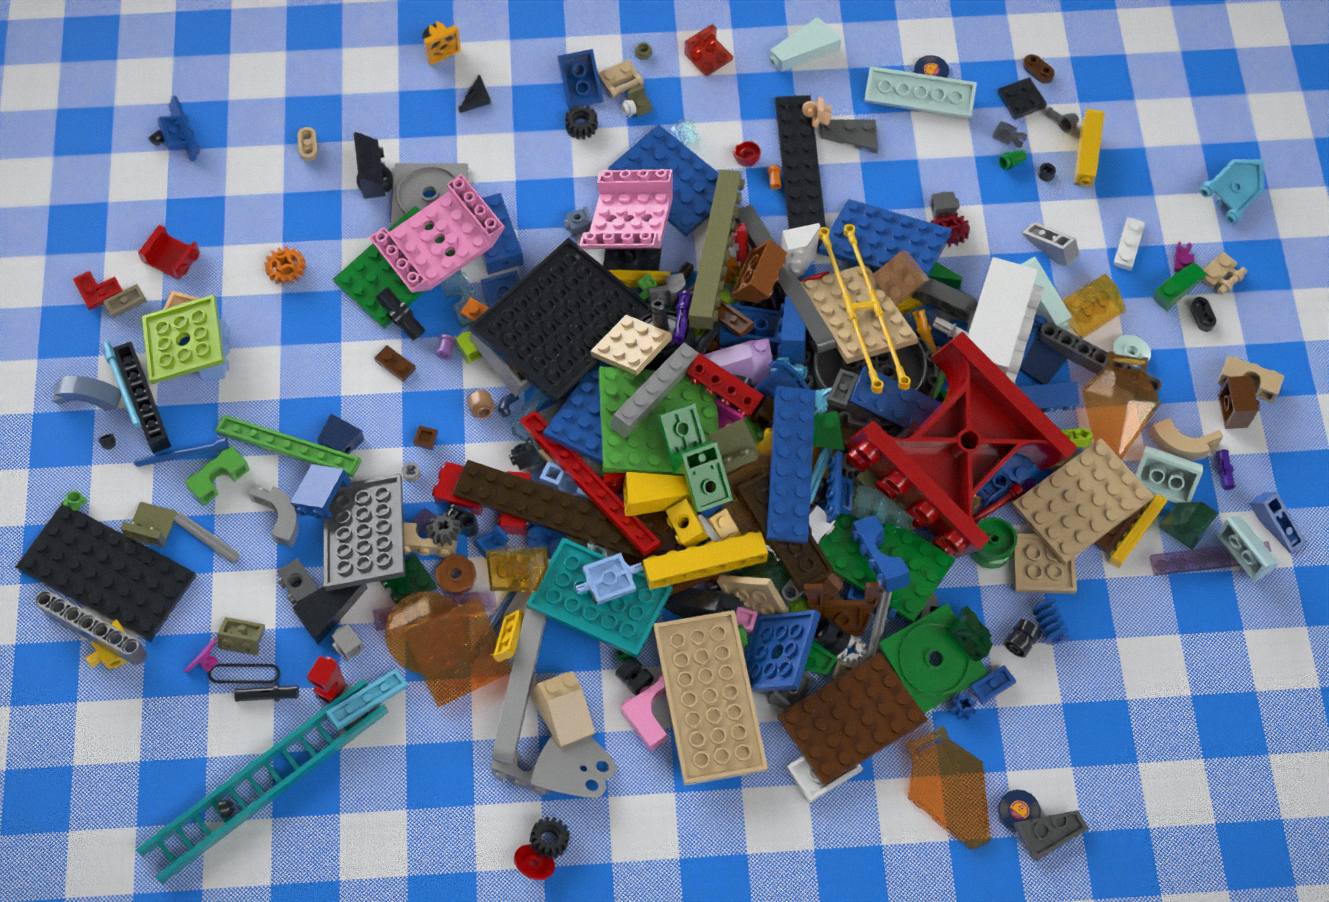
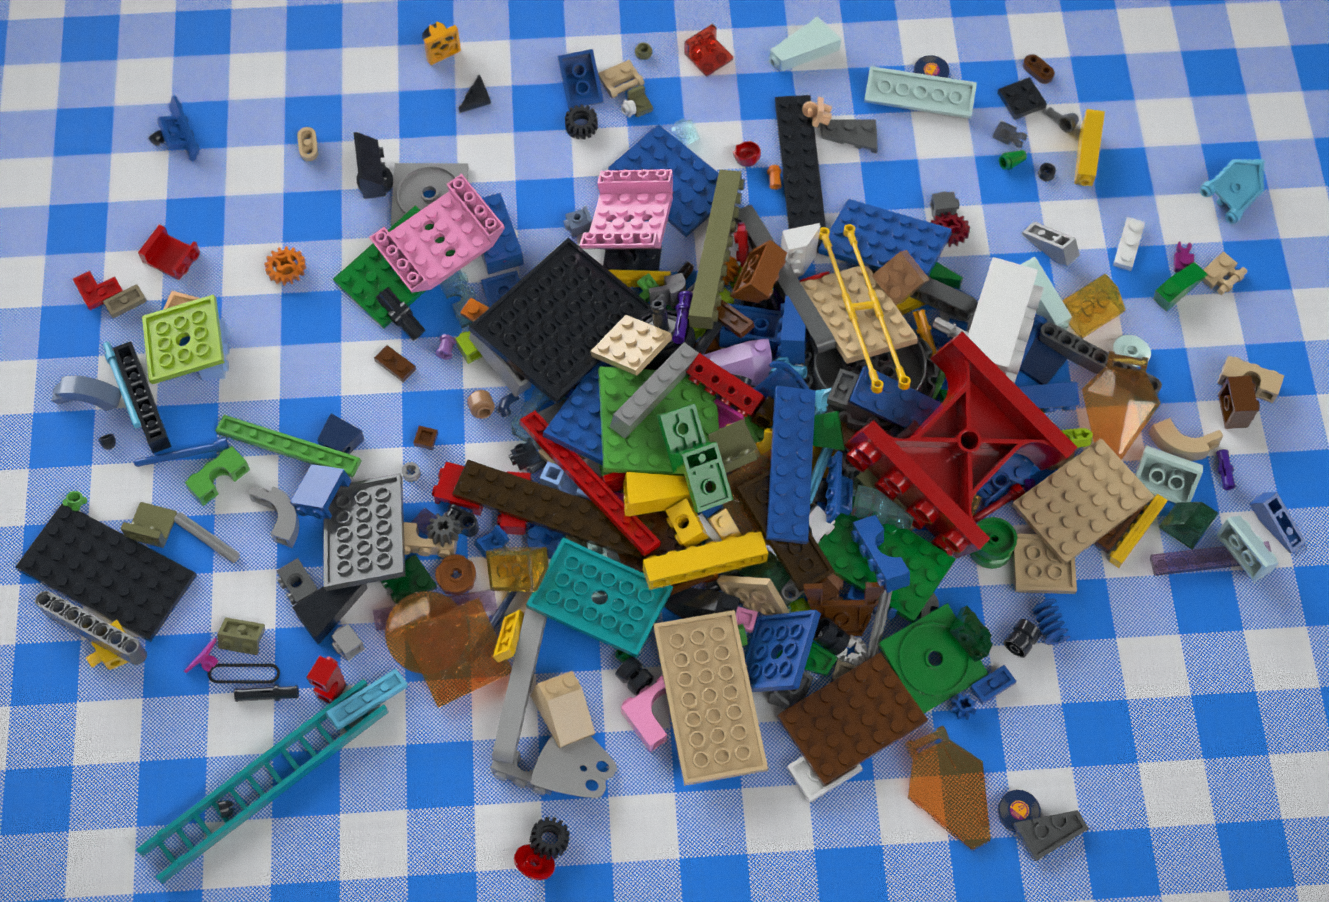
(609, 578): light blue plate -> none
(1206, 313): black beam -> none

